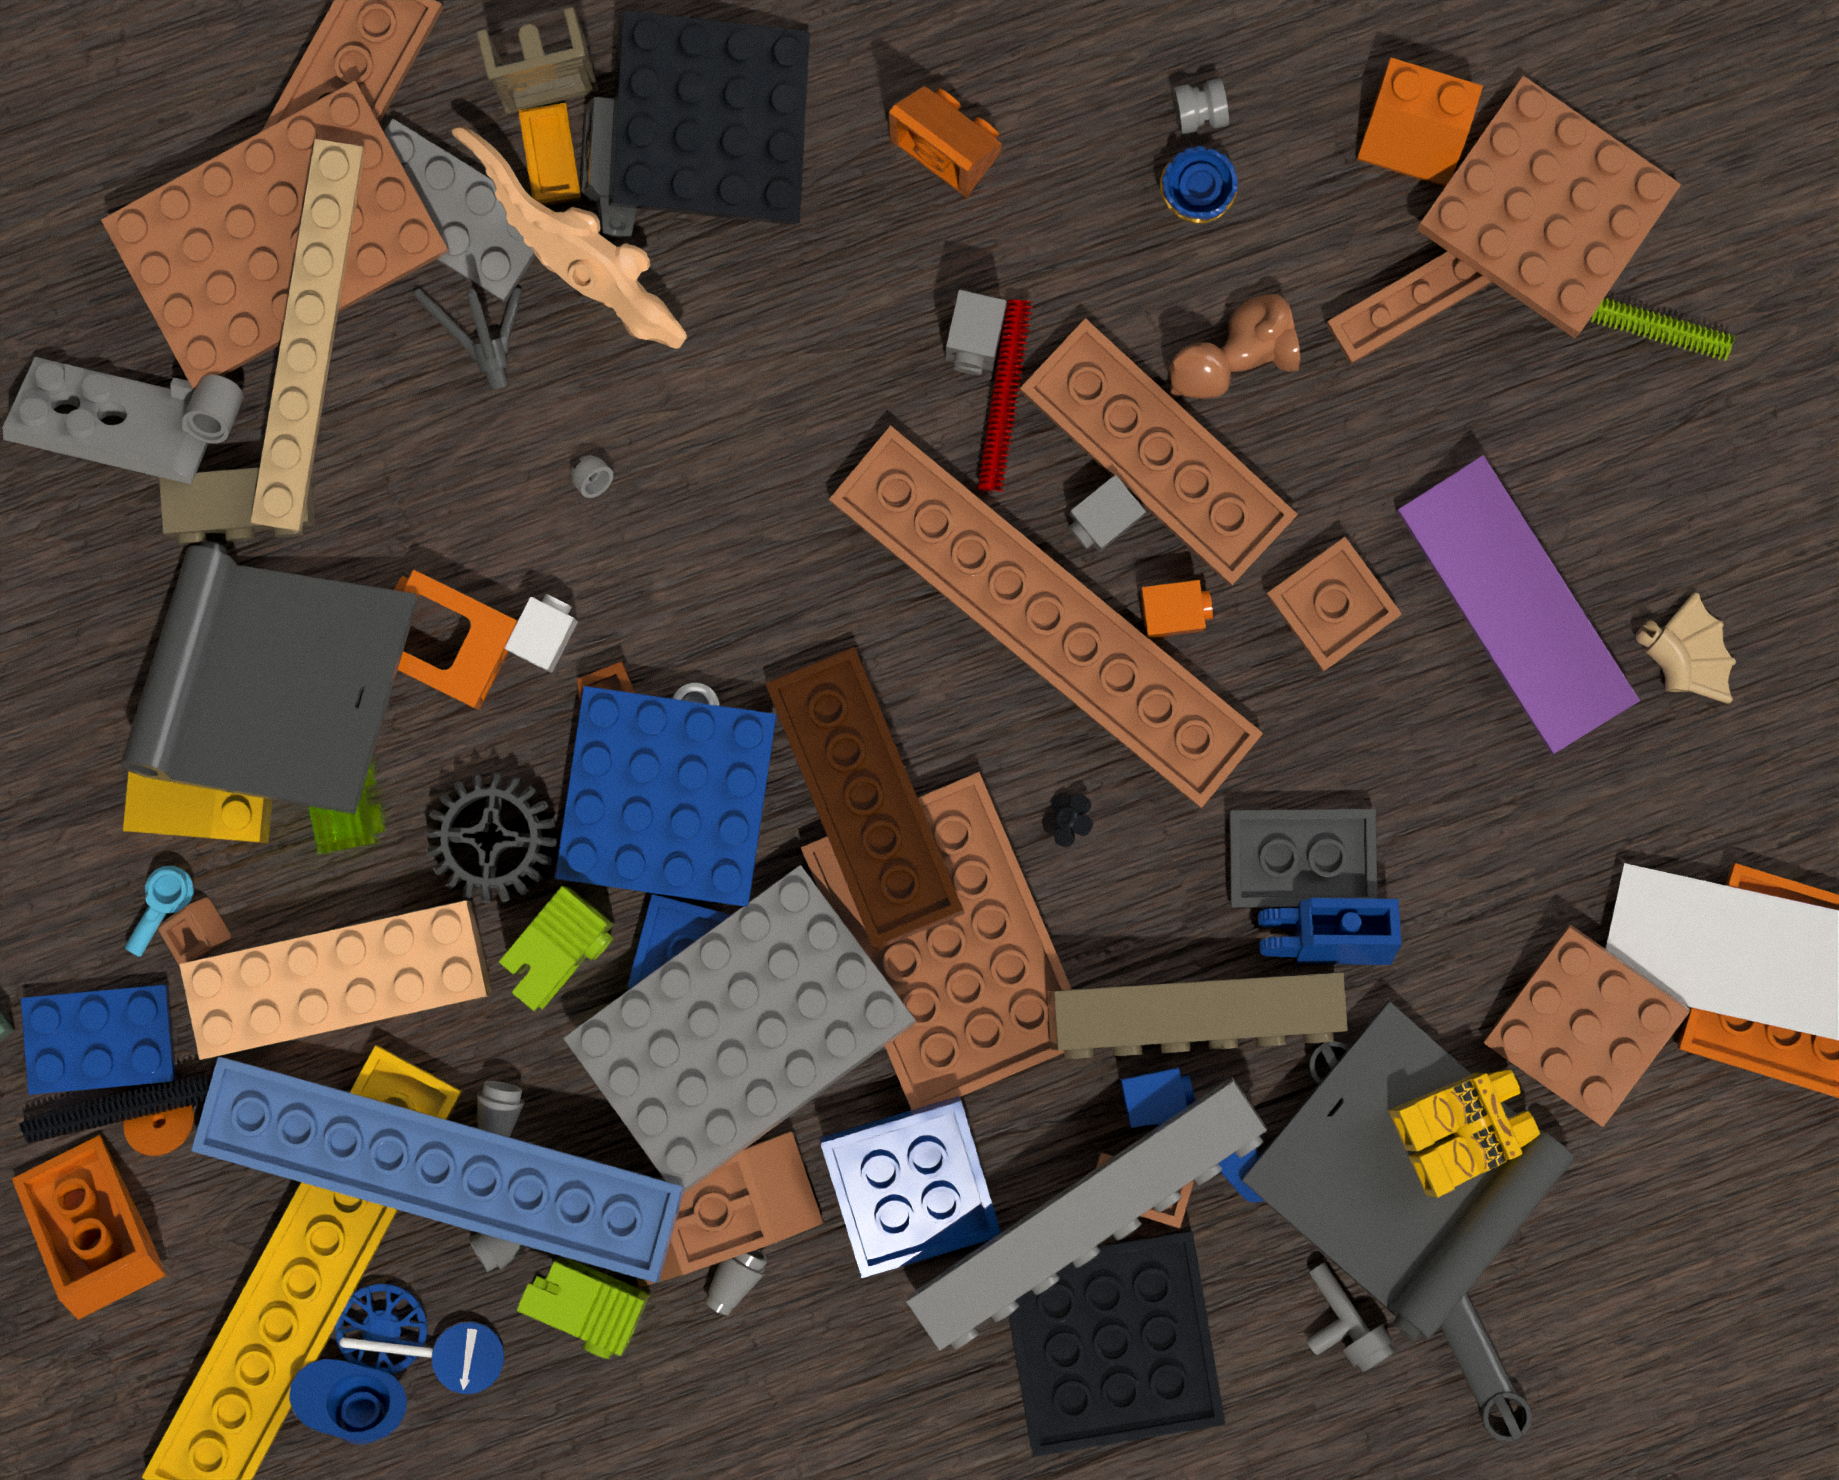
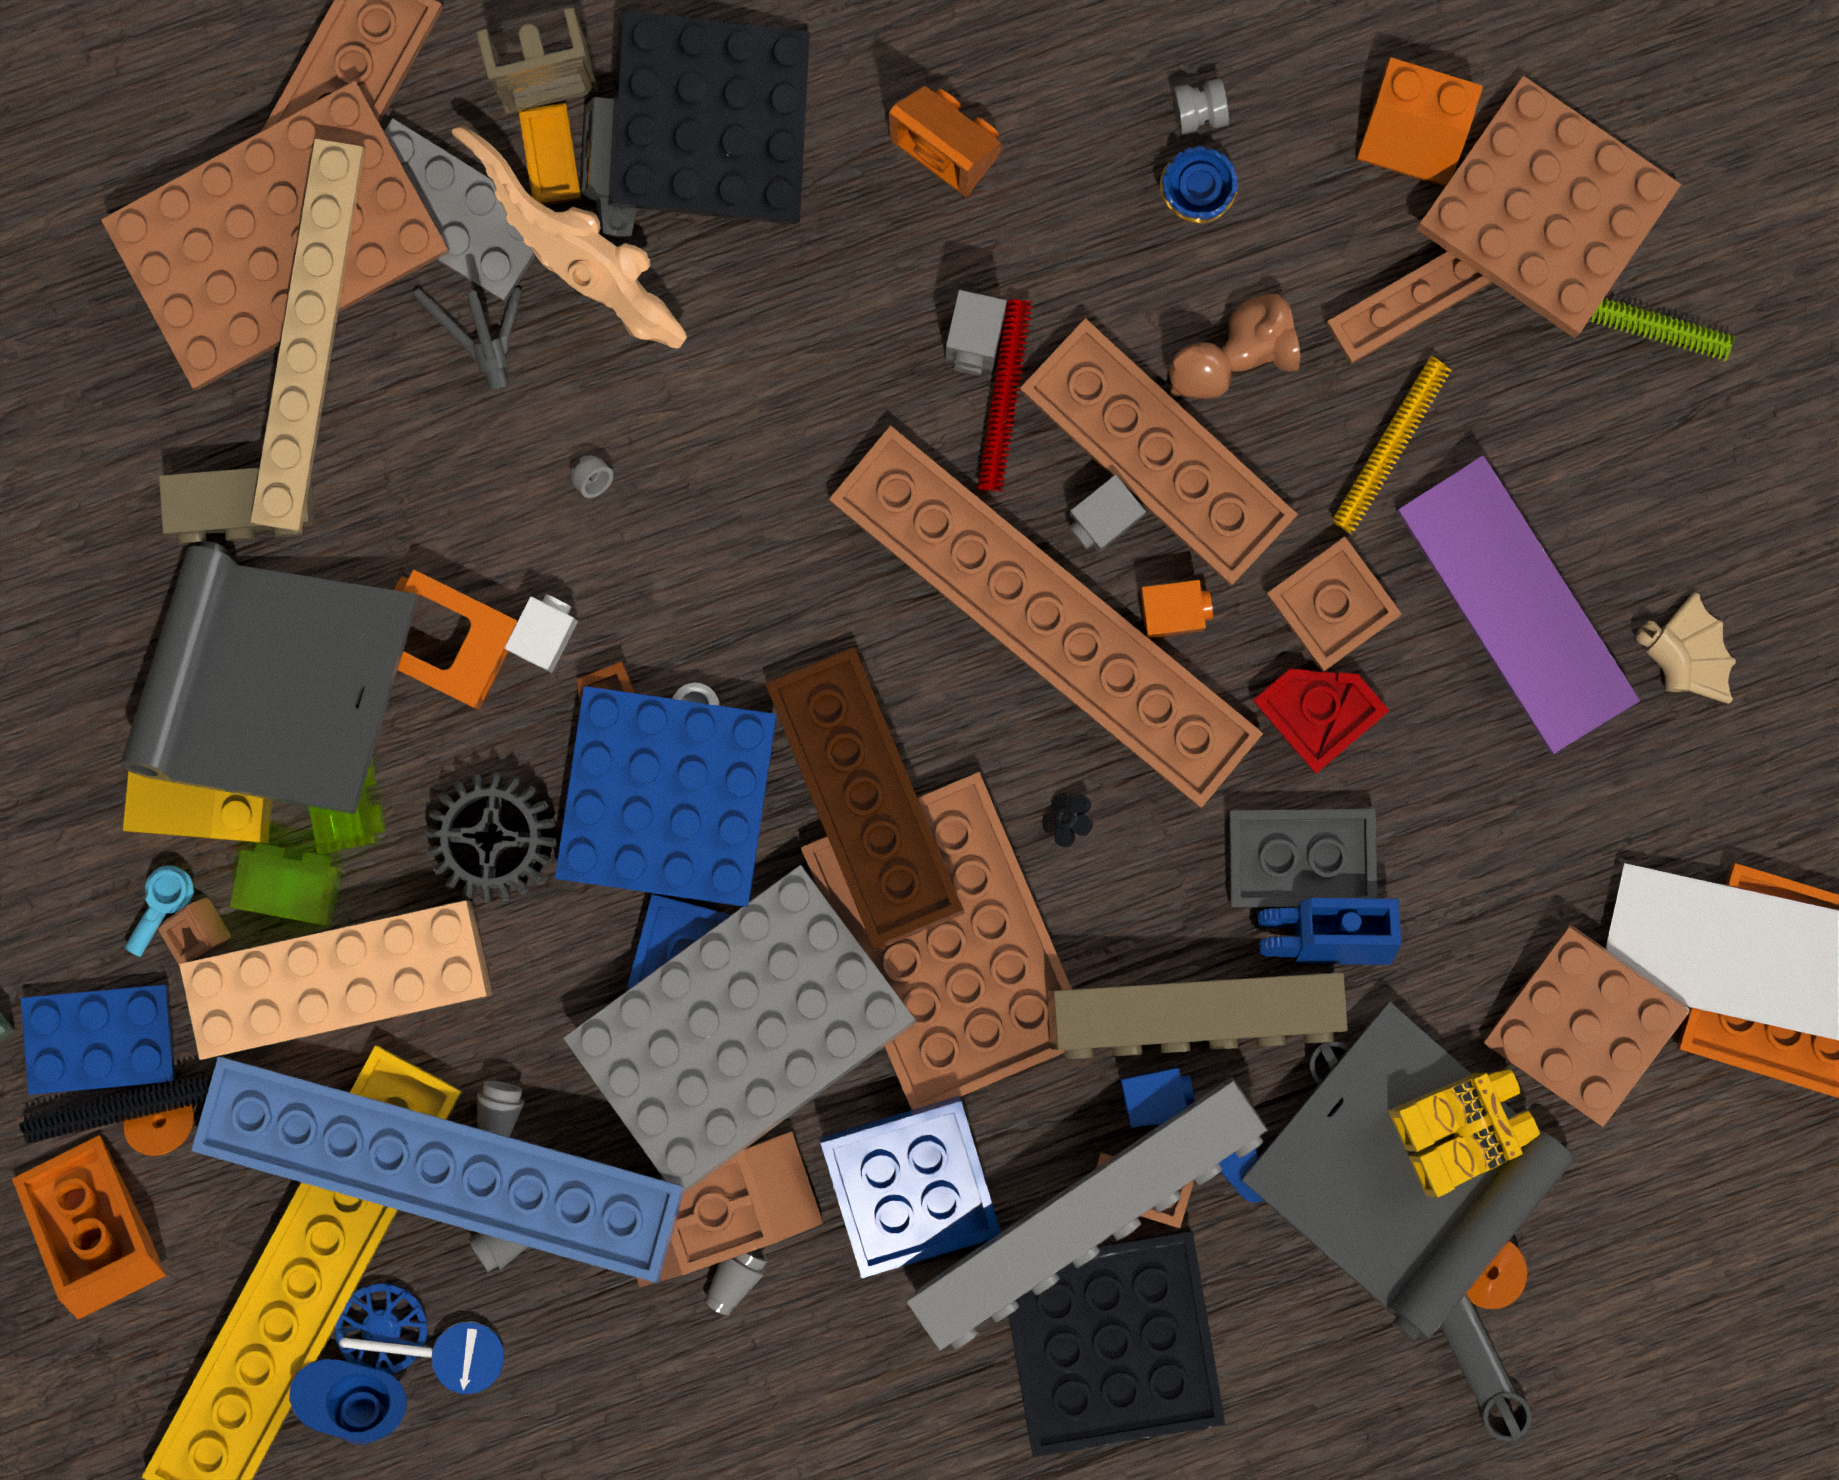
(162, 427): light grey hinge -> none
(286, 886): none -> clear neon green brick
(556, 946): lime piece -> none
(586, 1306): lime piece -> none
(1320, 712): none -> red plate
(1368, 1346): light grey piece -> none
(1390, 444): none -> yellow axle
(1502, 1280): none -> orange piece

